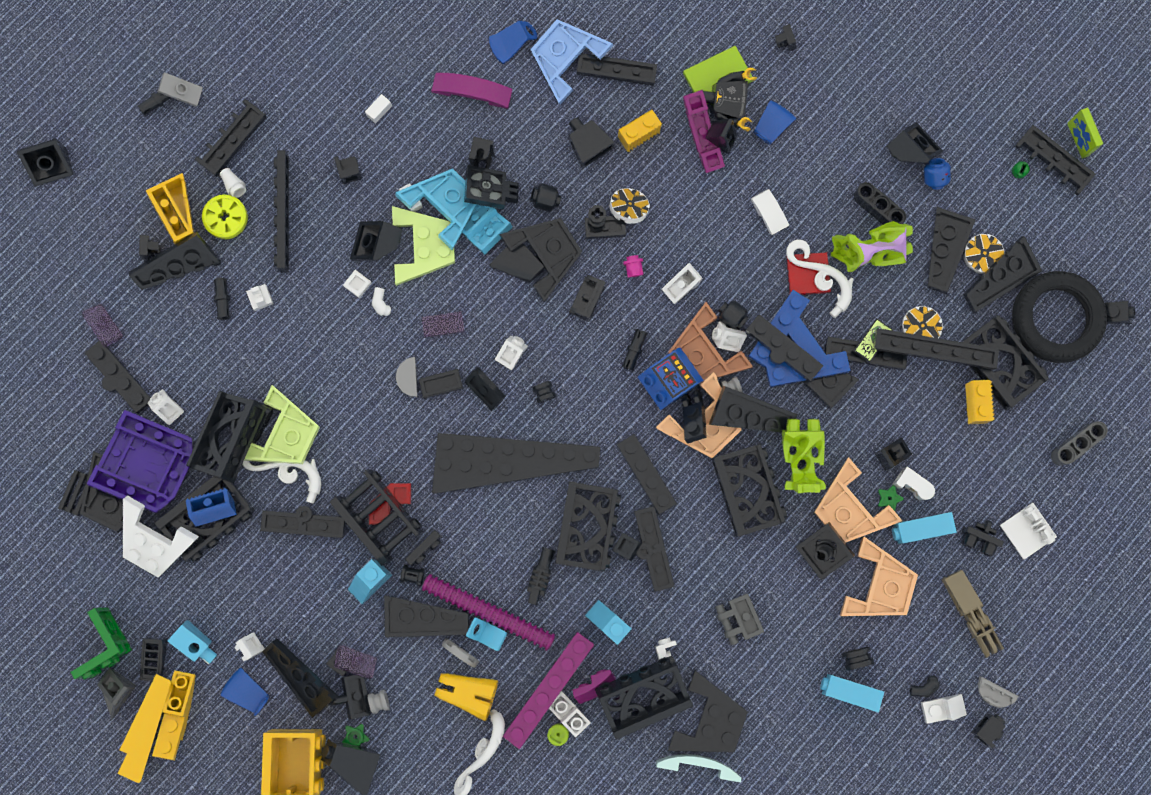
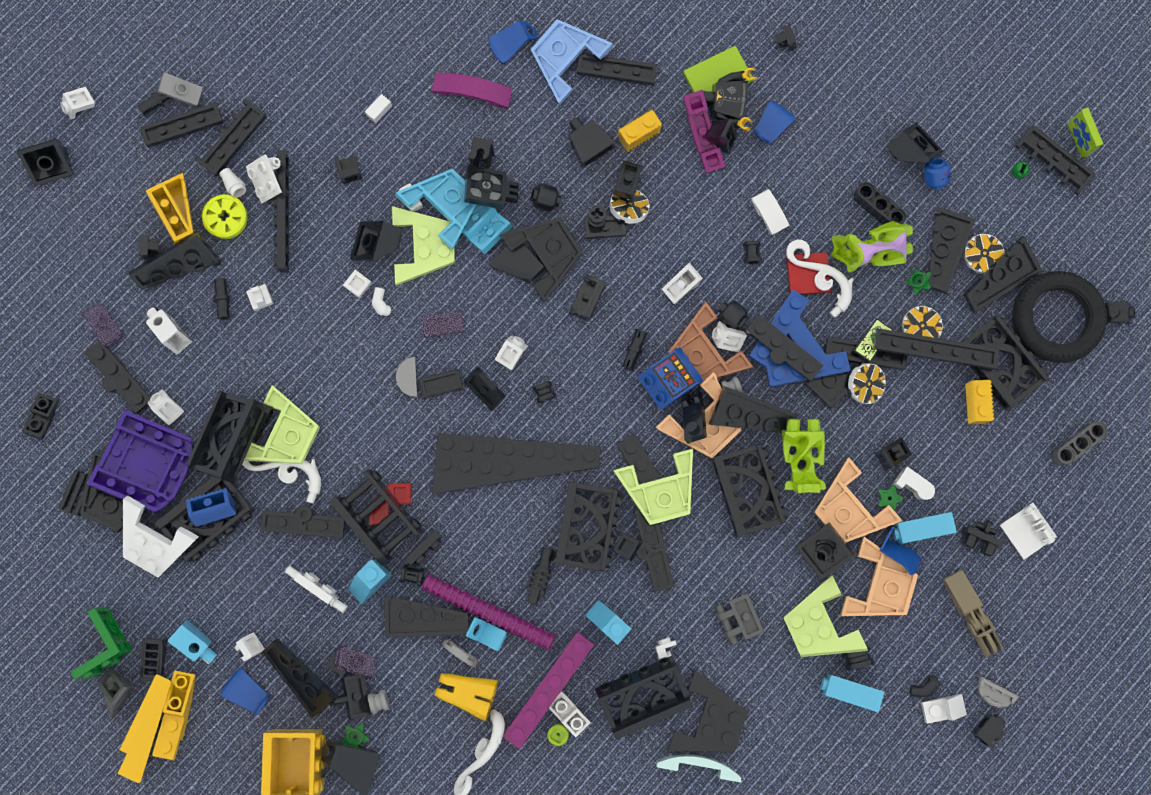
(41, 416): none -> black slope
(76, 101): none -> white bracket
(167, 330): none -> white torso
(181, 125): none -> black plate
(263, 177): none -> white hinge
(311, 583): none -> white plate
(587, 691): magenta slope -> none
(627, 180): none -> black plate
(634, 266): dark pink hose -> none
(664, 497): none -> yellowish green wing
(752, 252): none -> black bush
(813, 628): none -> yellowish green wing
(867, 383): none -> tile
(904, 556): none -> blue piece
(924, 277): none -> green plate

